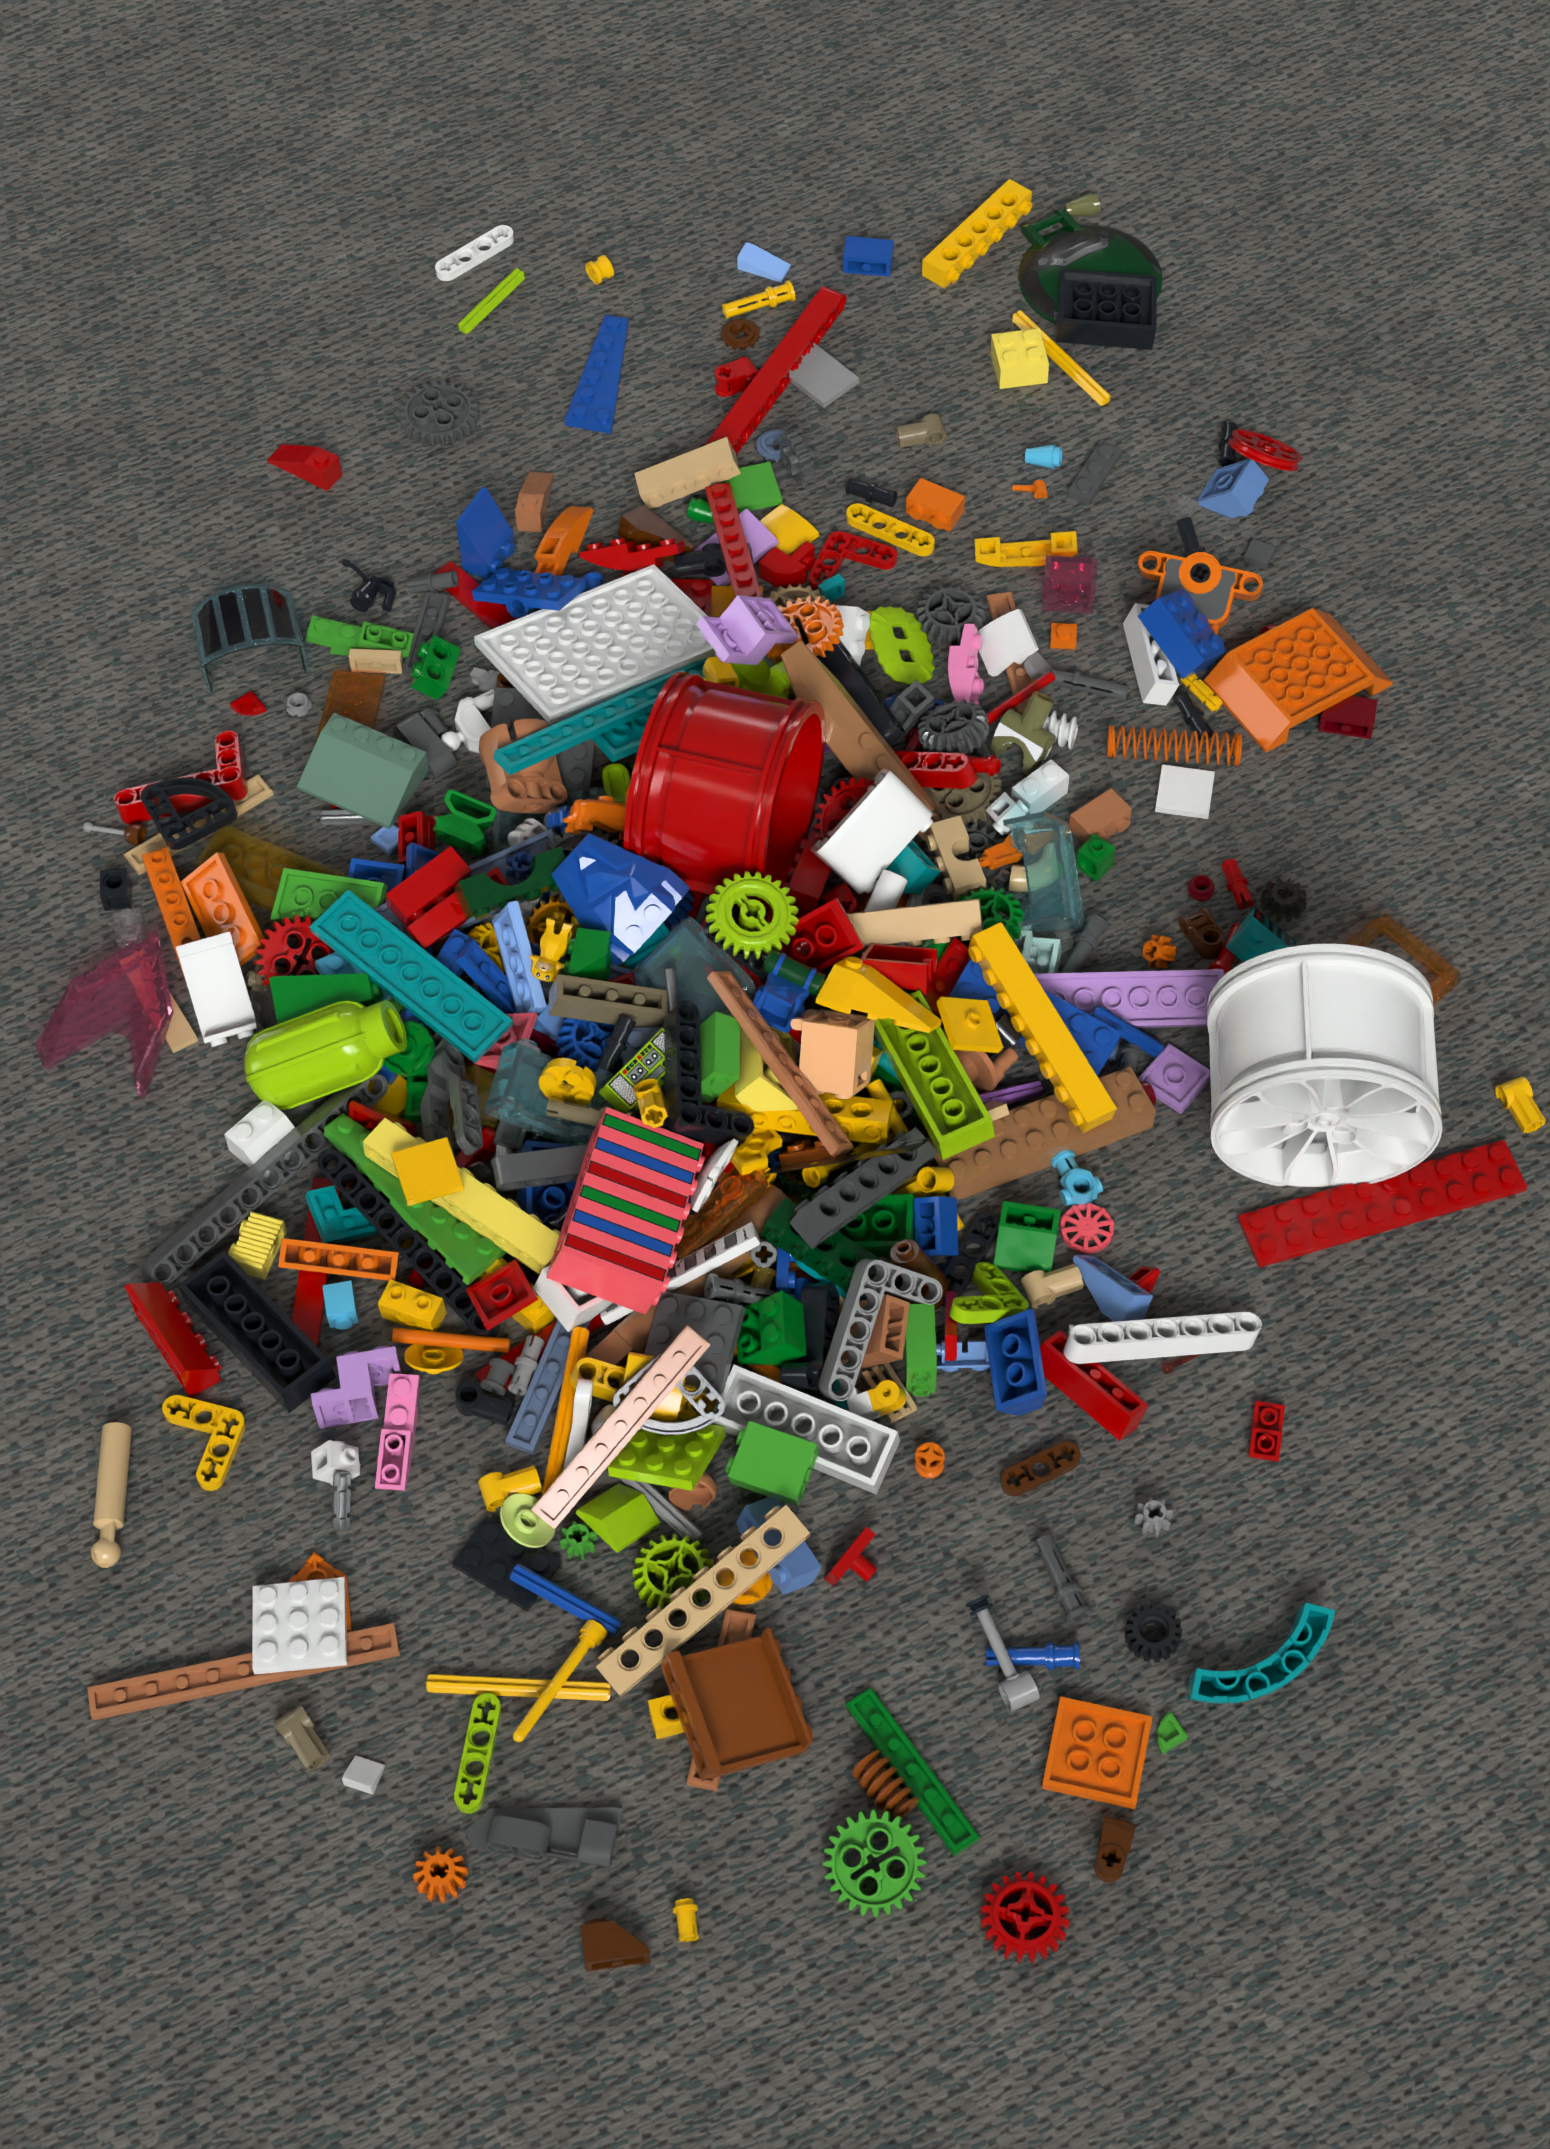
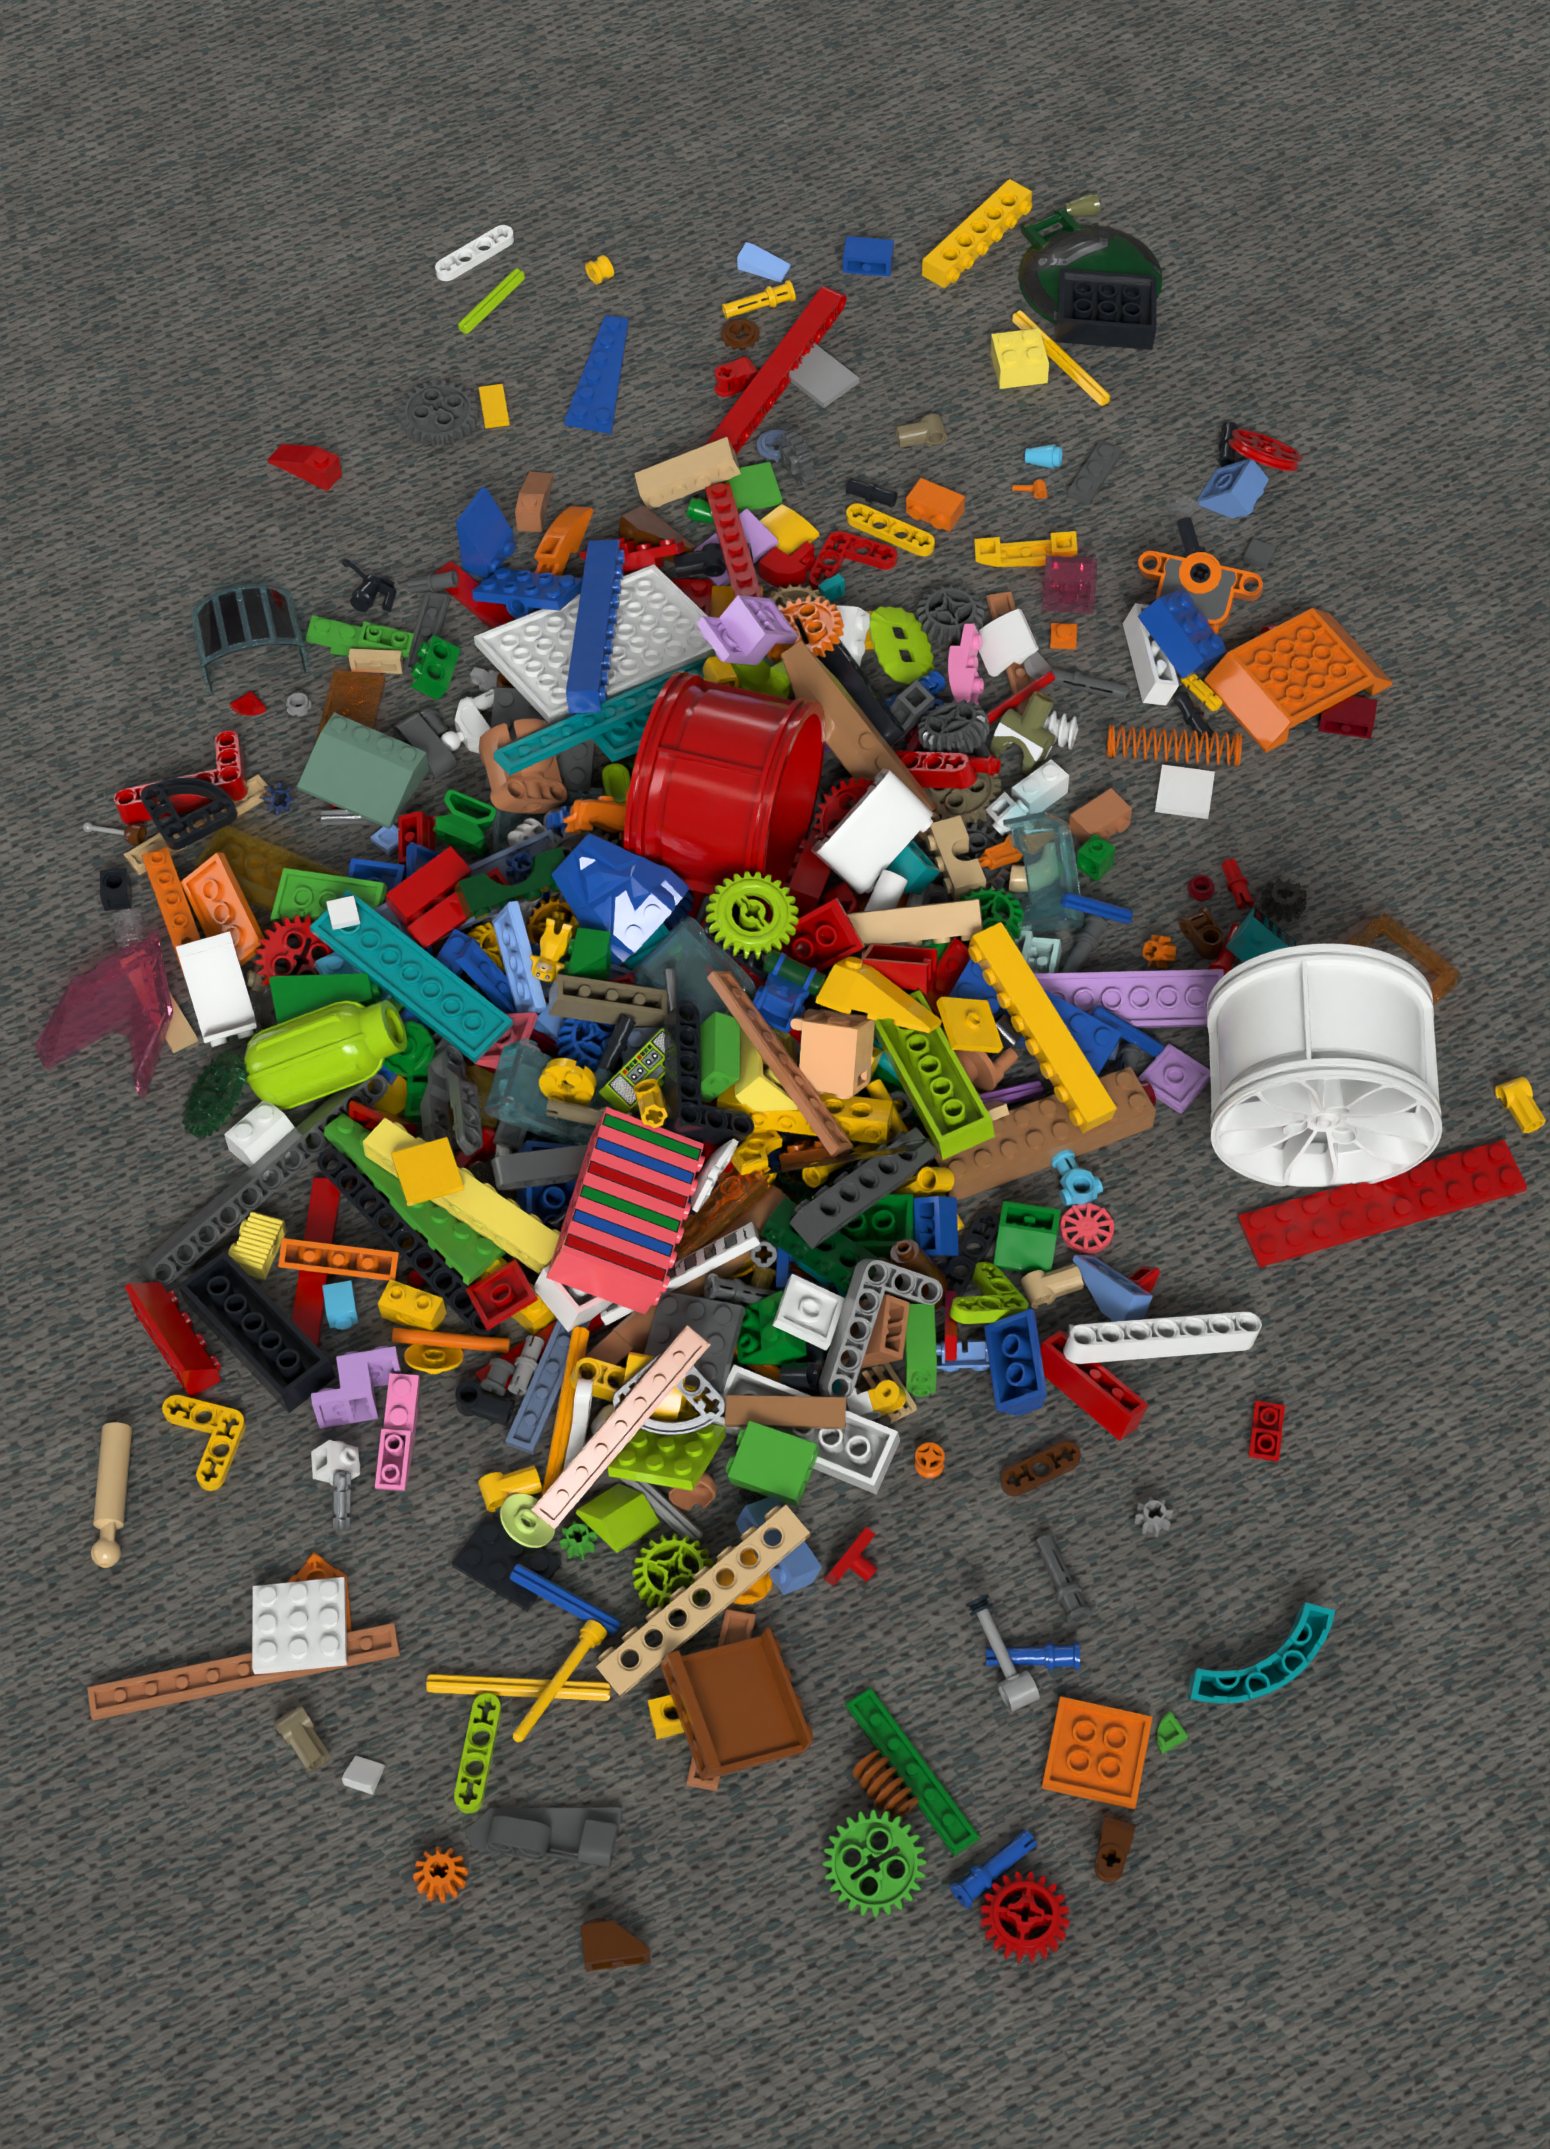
(215, 1094): none -> clear green gear
(284, 798): none -> dark blue gear
(332, 1221): teal plate -> none
(343, 912): none -> white tile
(494, 406): none -> yellow tile
(595, 627): none -> blue brick
(686, 1919): yellow pin -> none
(786, 1411): none -> medium nougat tile
(808, 1312): none -> white tile
(933, 682): none -> blue bush
(982, 1877): none -> blue pin
(1096, 907): none -> blue axle
(1153, 1615): black tyre -> none
(1167, 1367): clear red hinge -> none

